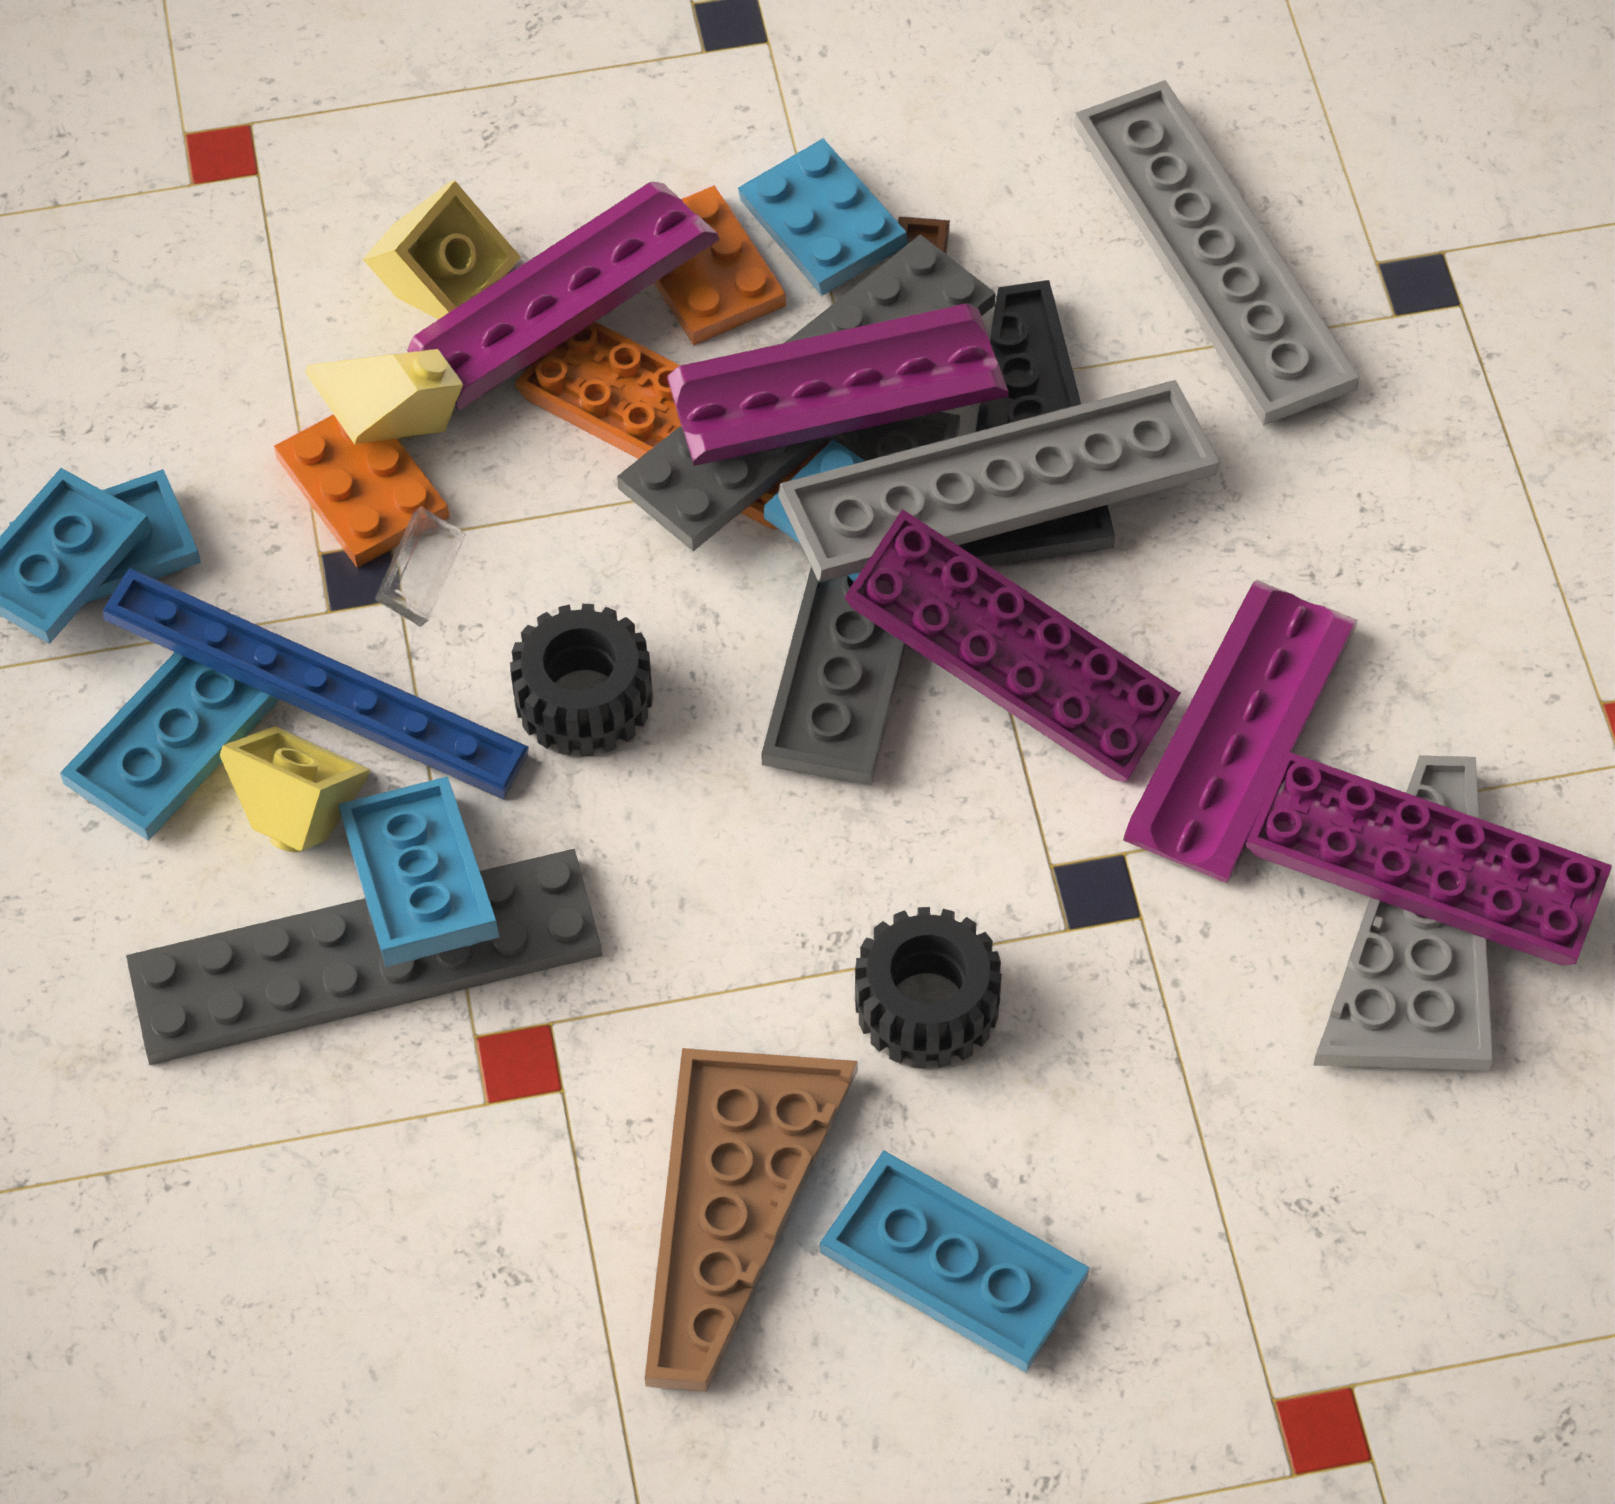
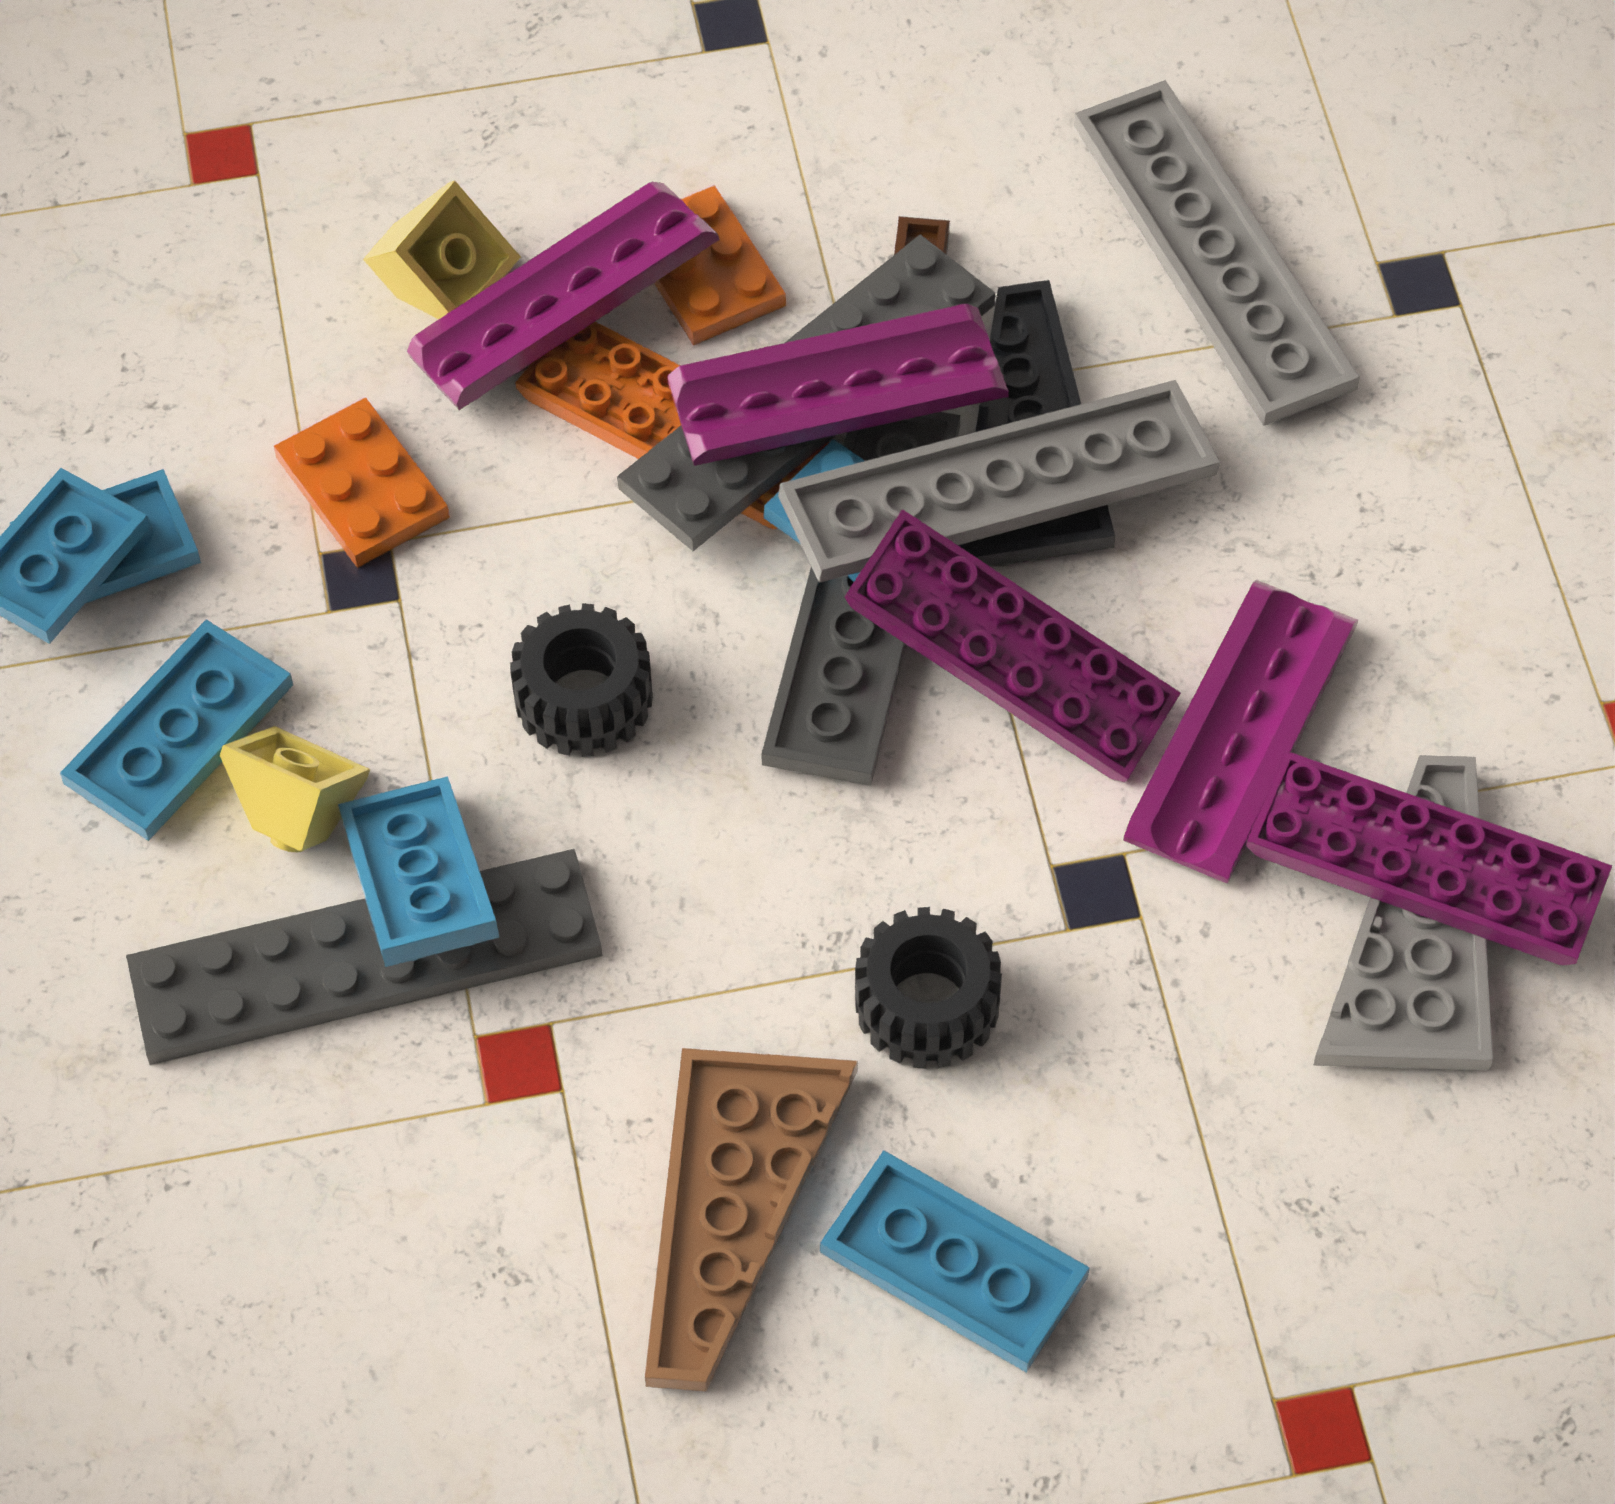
(316, 683): blue tile -> none
(389, 394): light yellow slope -> none
(420, 566): clear tile -> none
(823, 216): dark azure plate -> none

